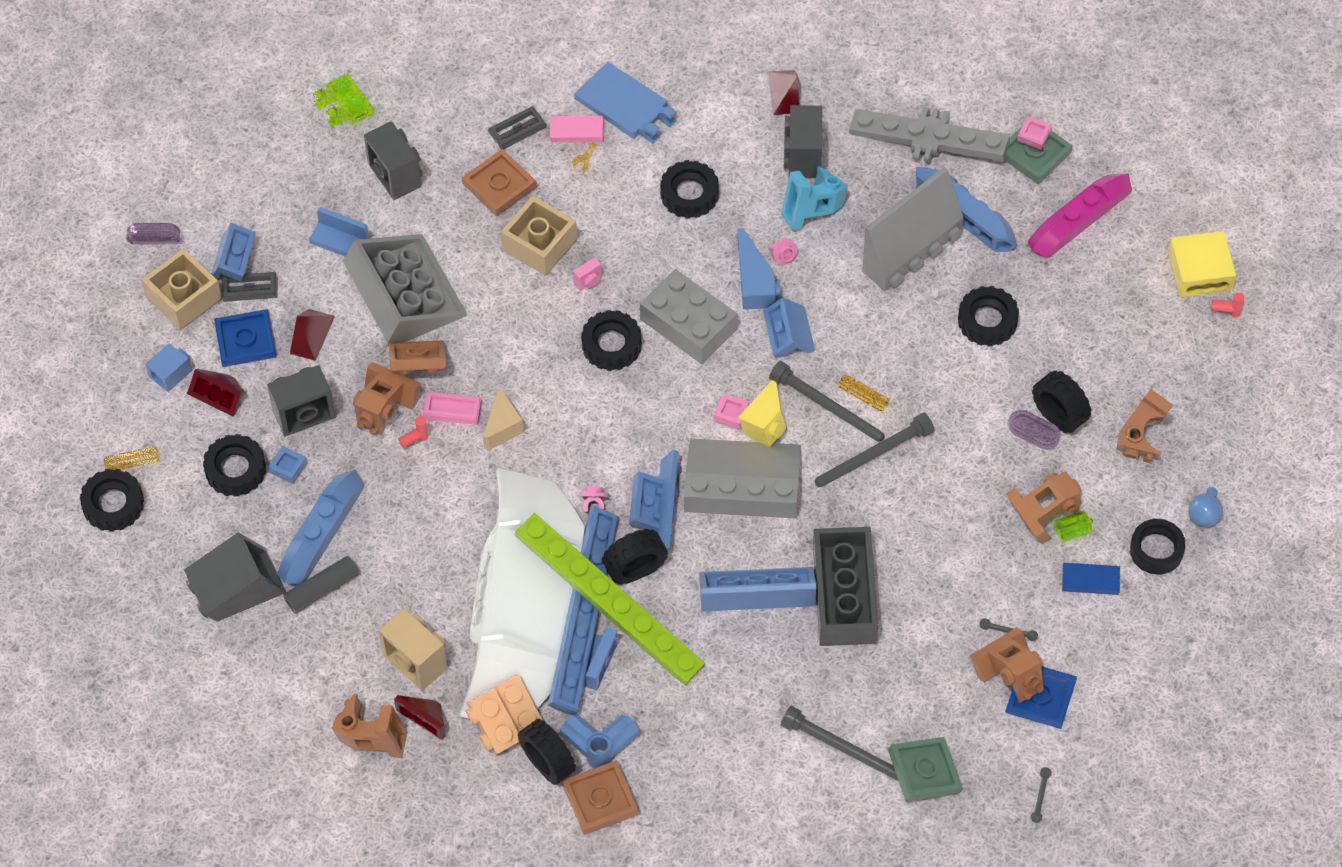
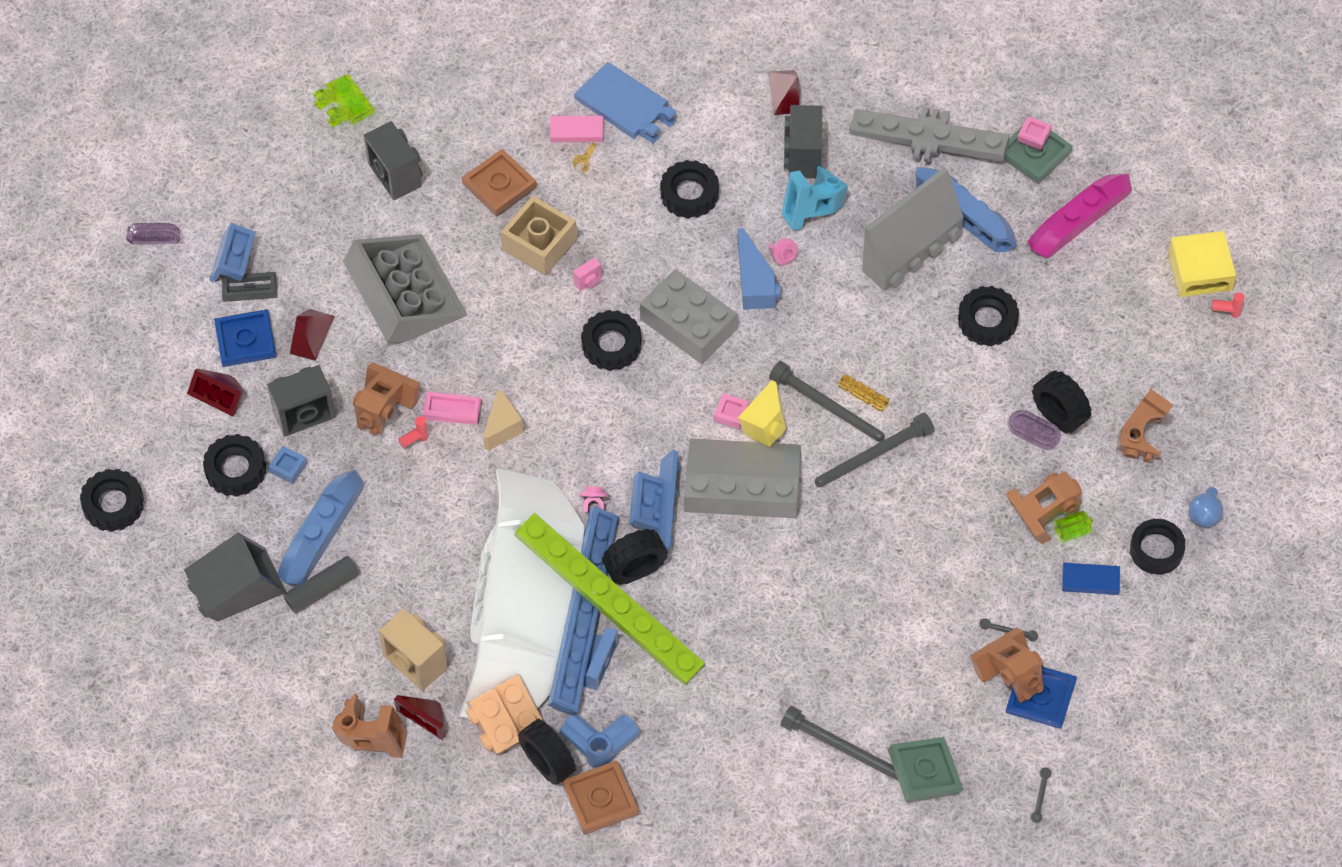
(132, 458): clear yellow axle -> none
(169, 367): medium blue brick -> none
(181, 288): tan brick -> none
(337, 232): medium blue panel -> none
(417, 356): nougat plate -> none
(514, 136): dark grey tile -> none
(757, 589): medium blue slope -> none
(788, 328): medium blue panel -> none
(845, 586): dark grey brick -> none

